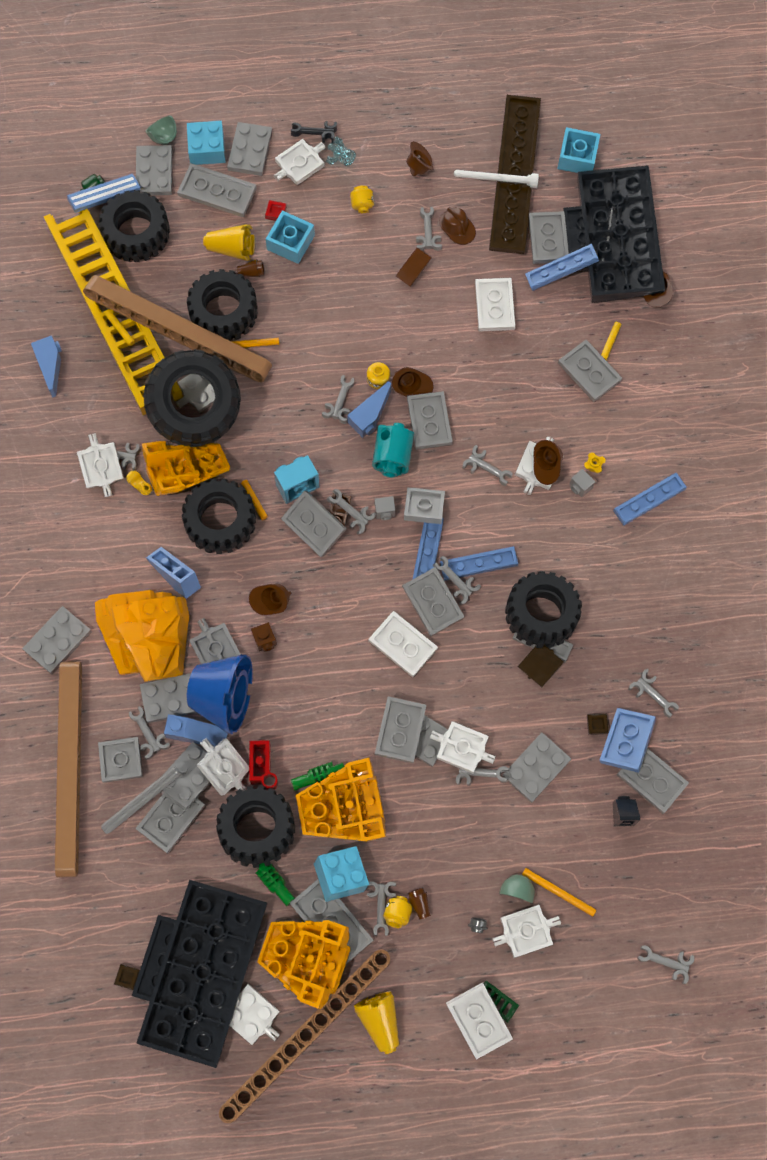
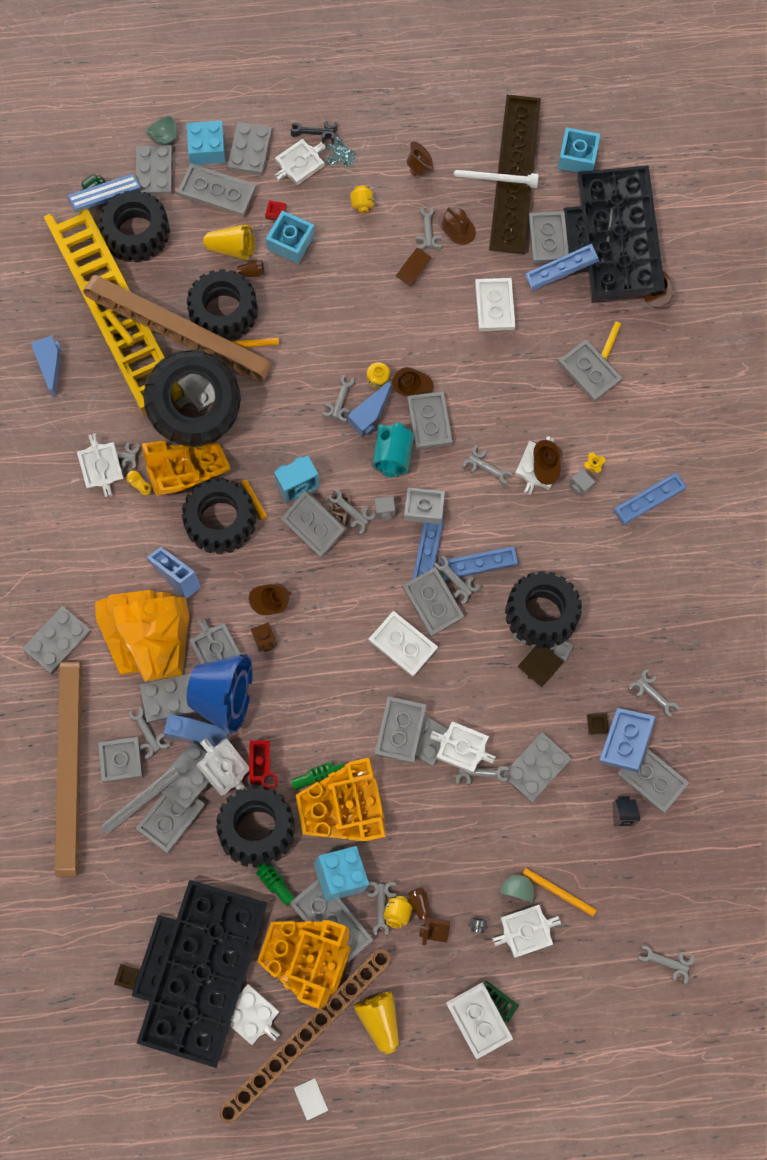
(310, 1099): none -> white sticker
(434, 930): none -> reddish brown bracket

